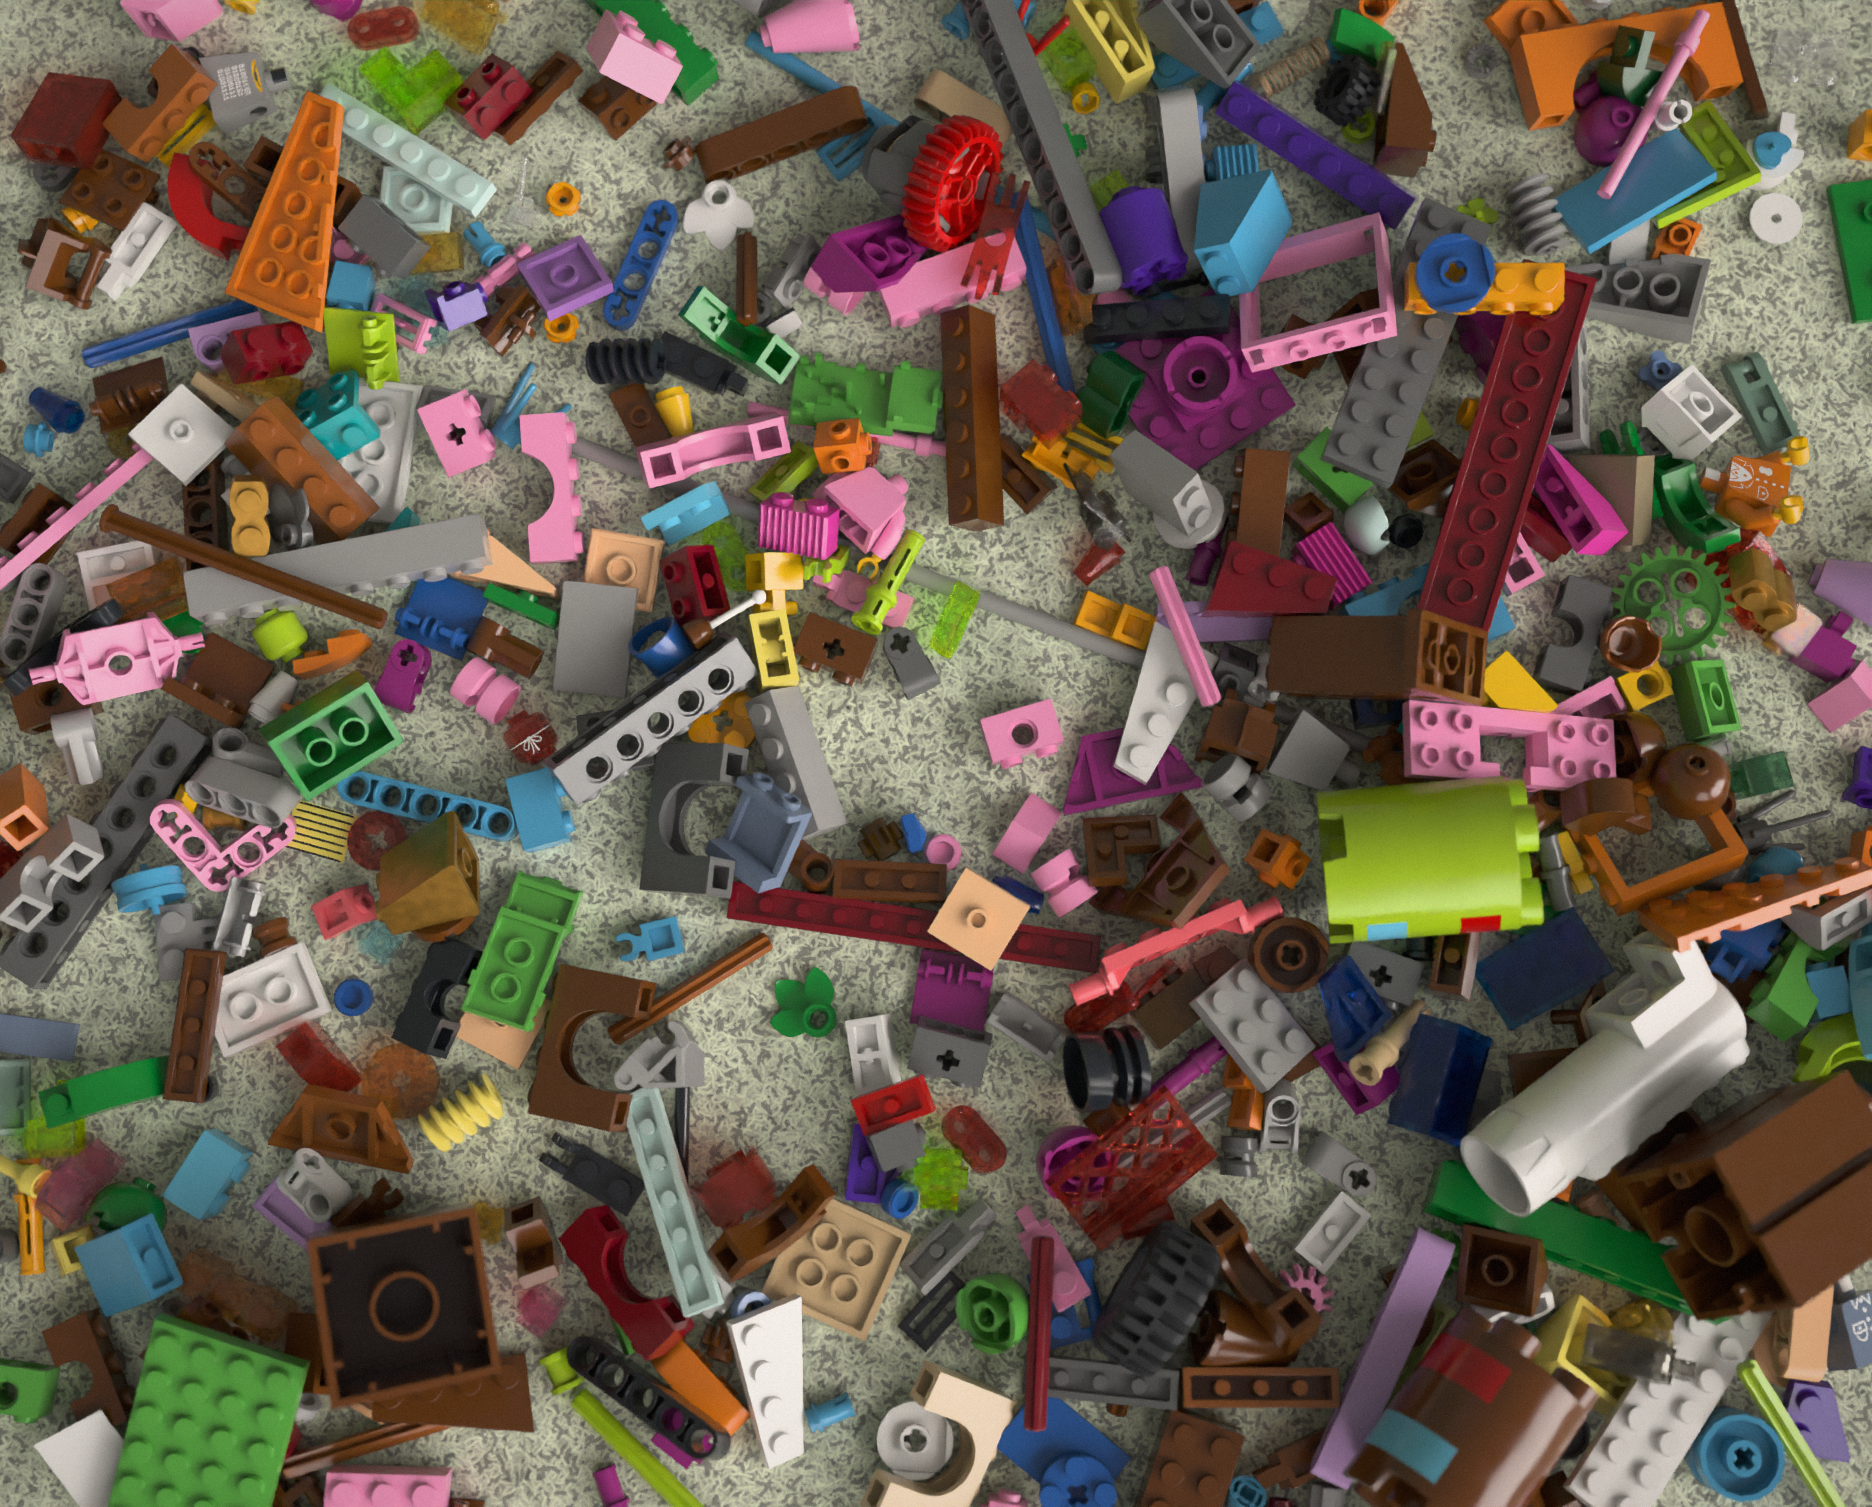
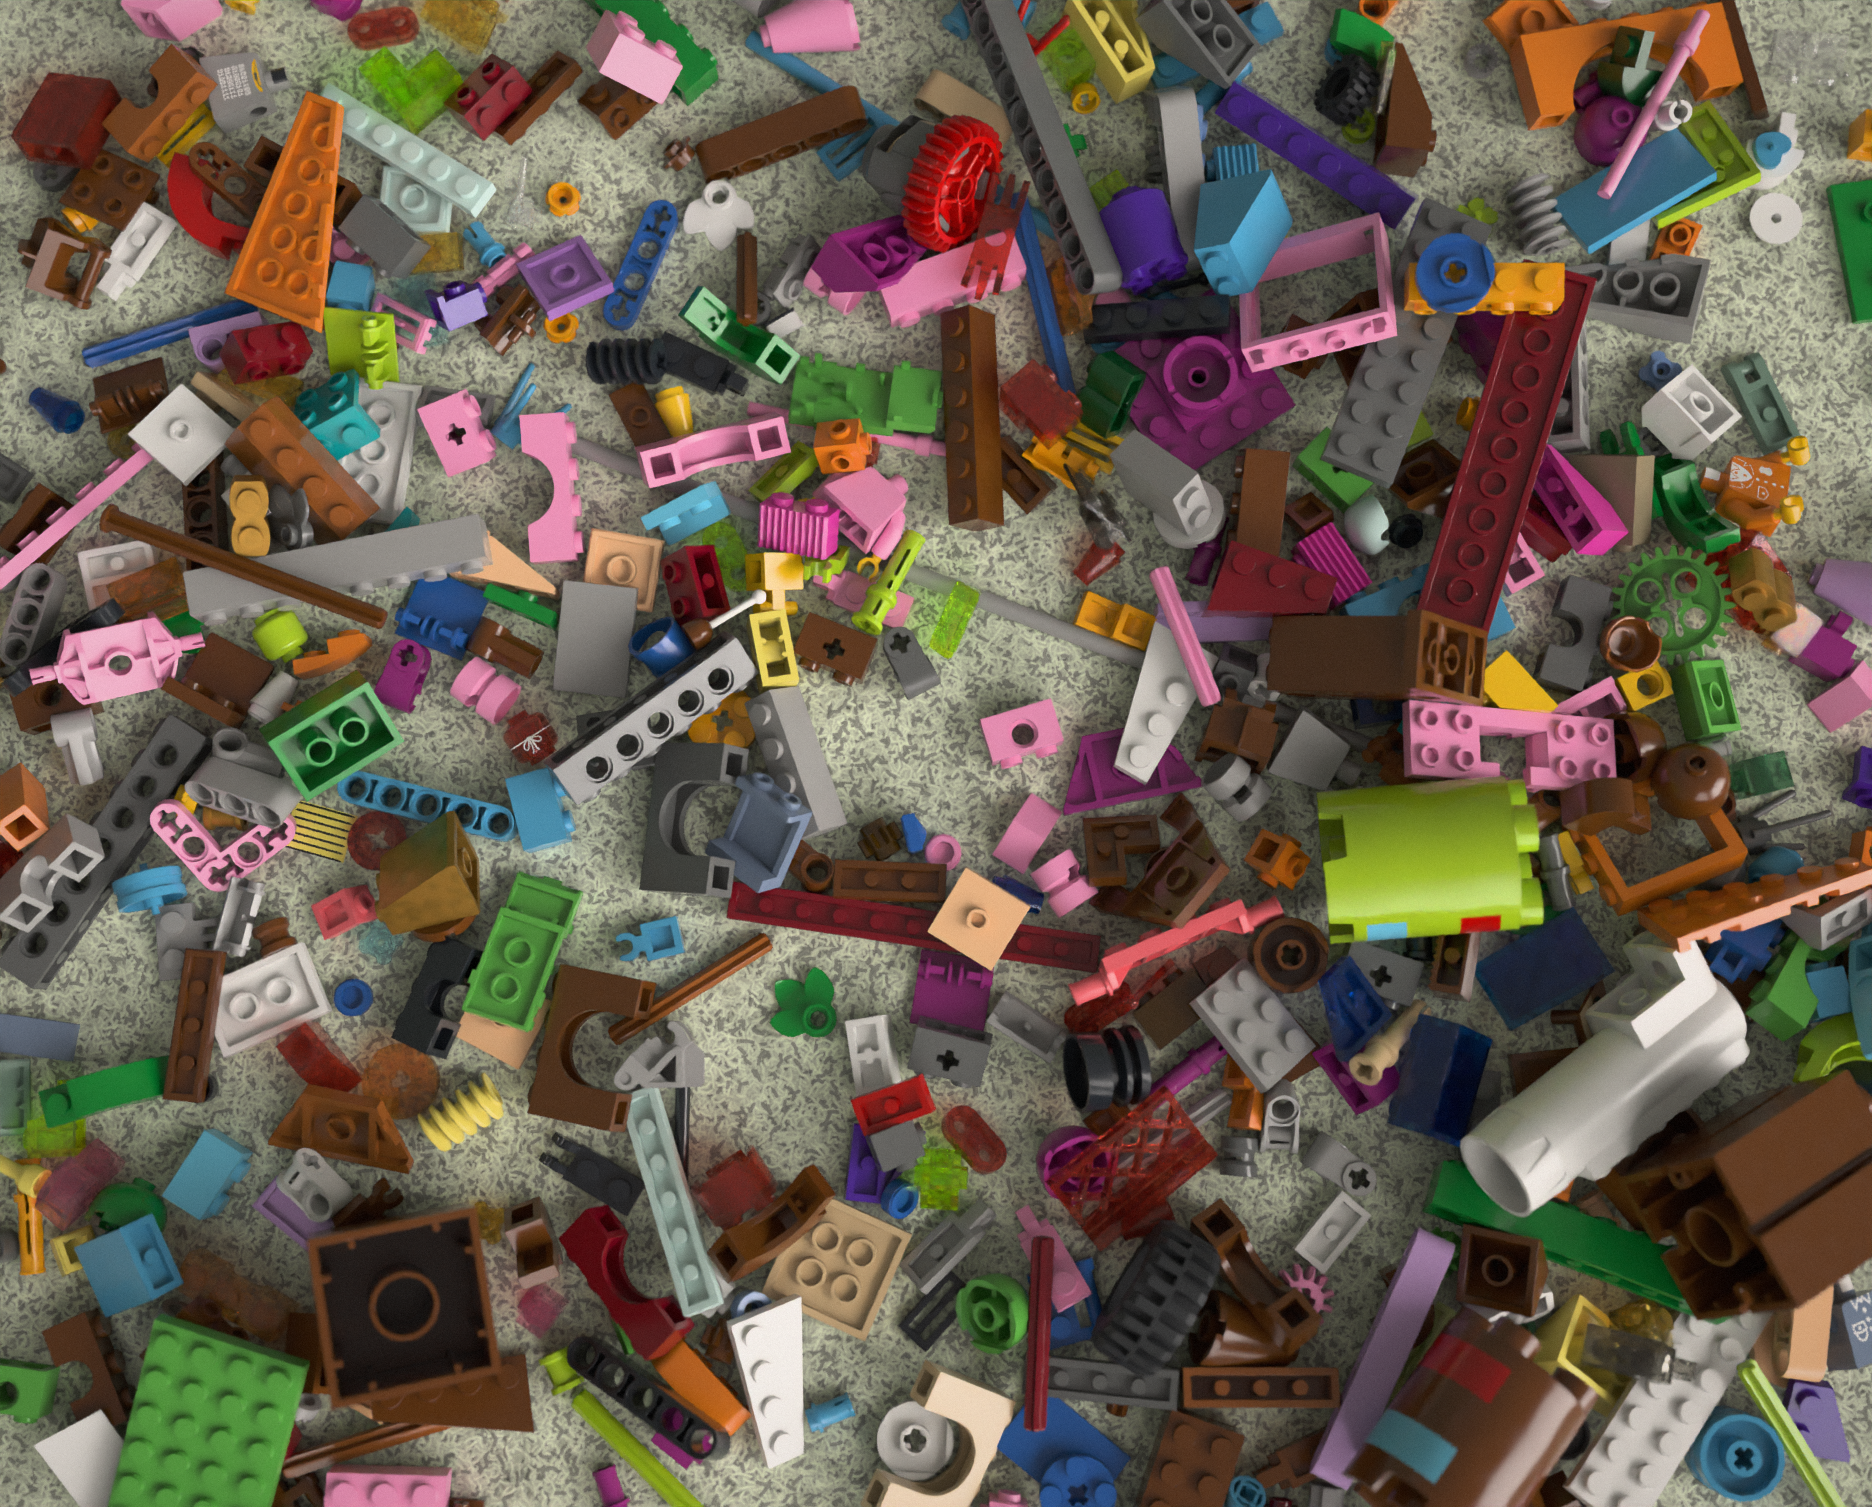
(38, 439): dark azure plate -> none
(1264, 80): tan piece -> none

